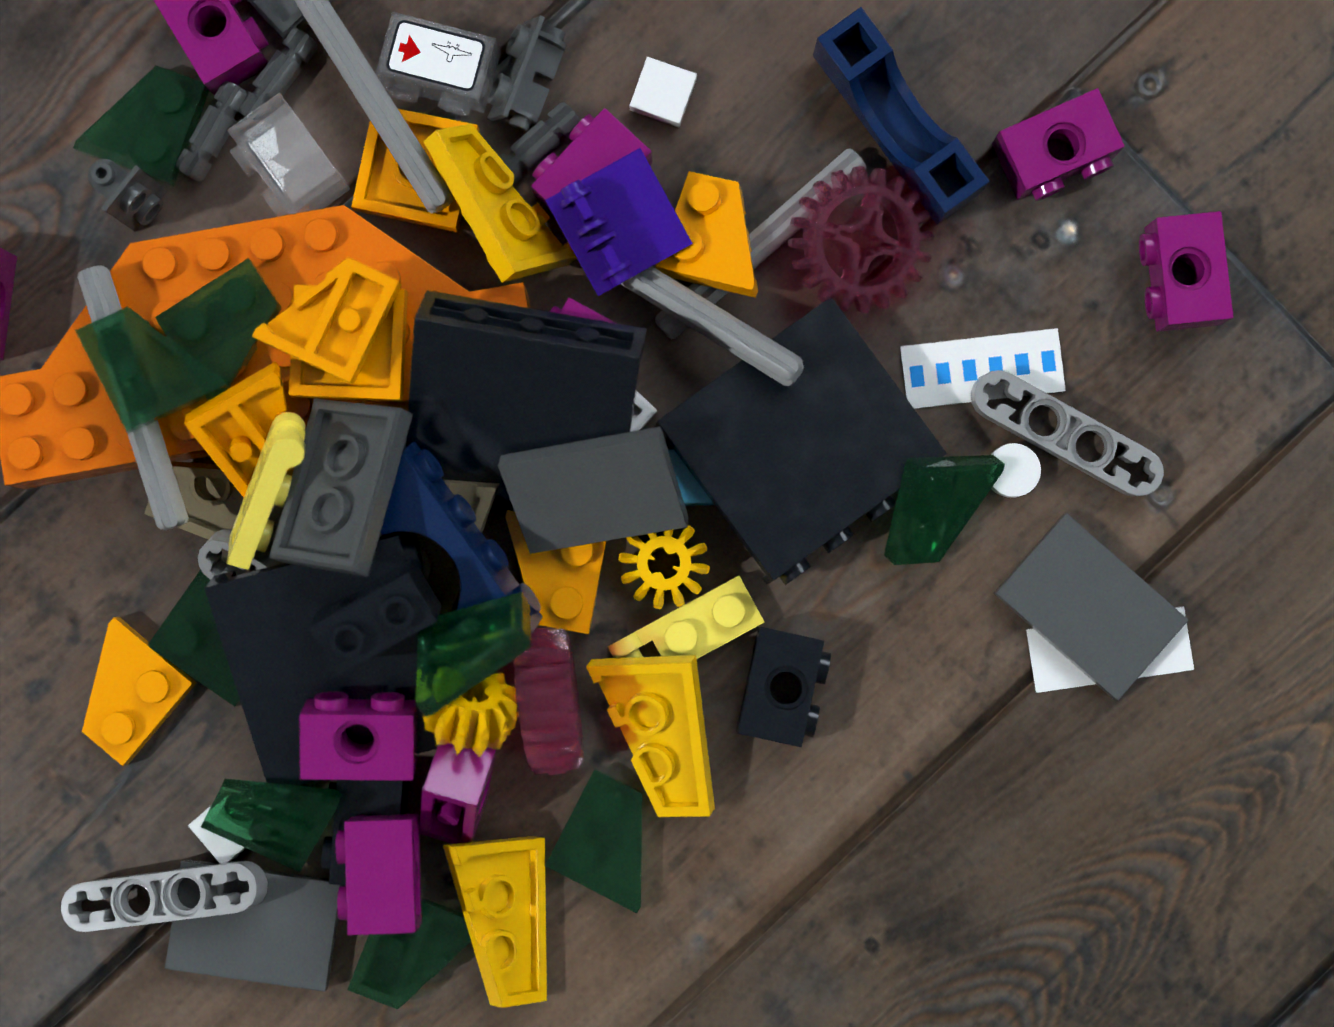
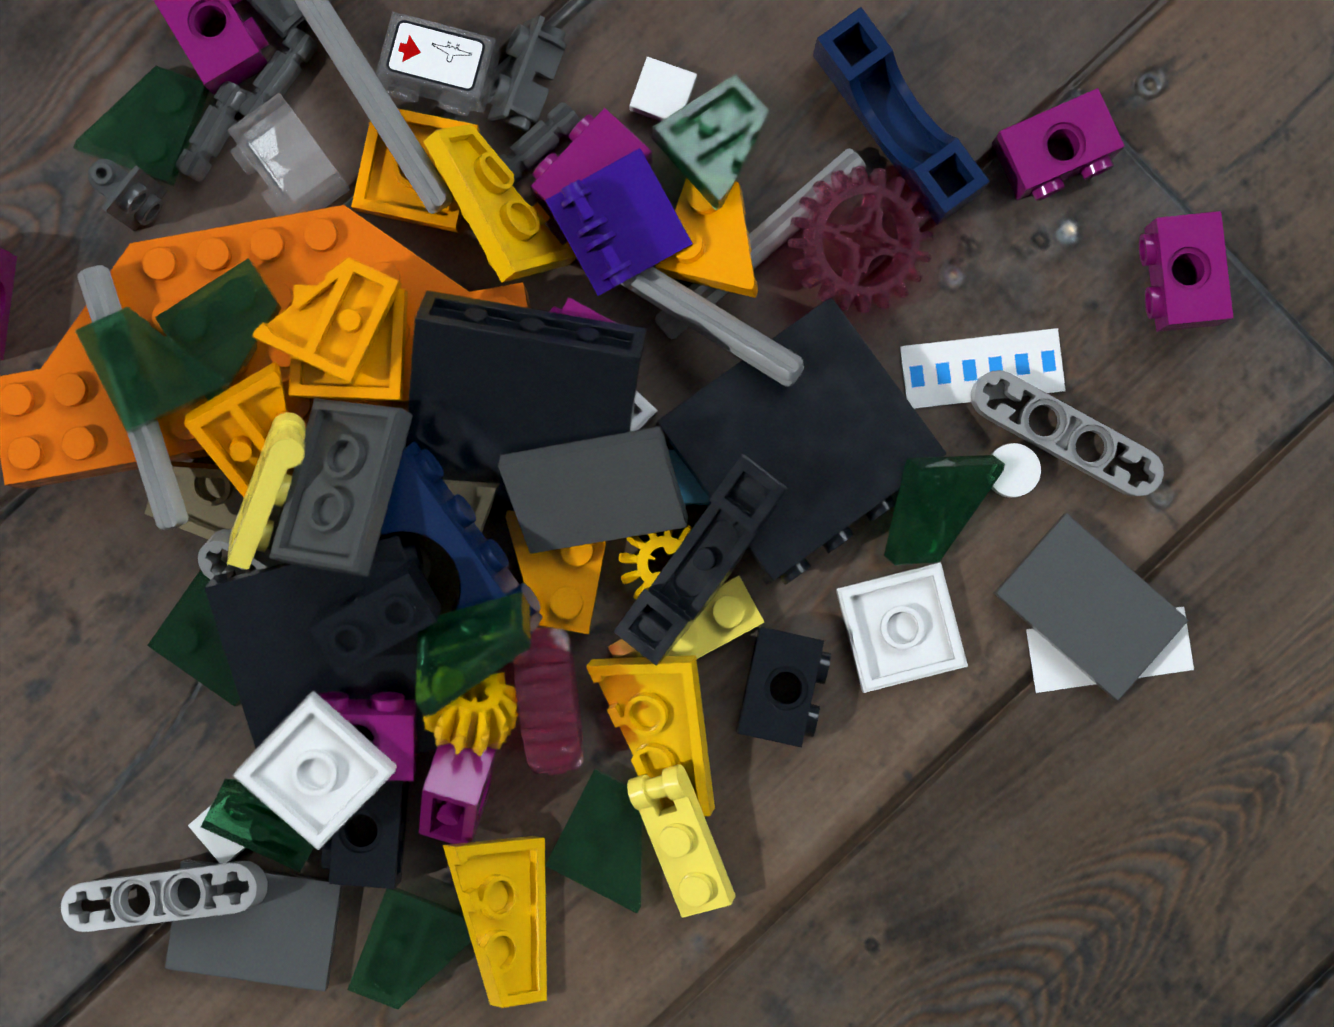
(131, 693): light orange wing -> none
(315, 770): none -> white tile
(381, 874): magenta brick -> none
(682, 841): none -> light yellow plate
(702, 561): none -> black slope
(713, 137): none -> wing
(901, 627): none -> white tile

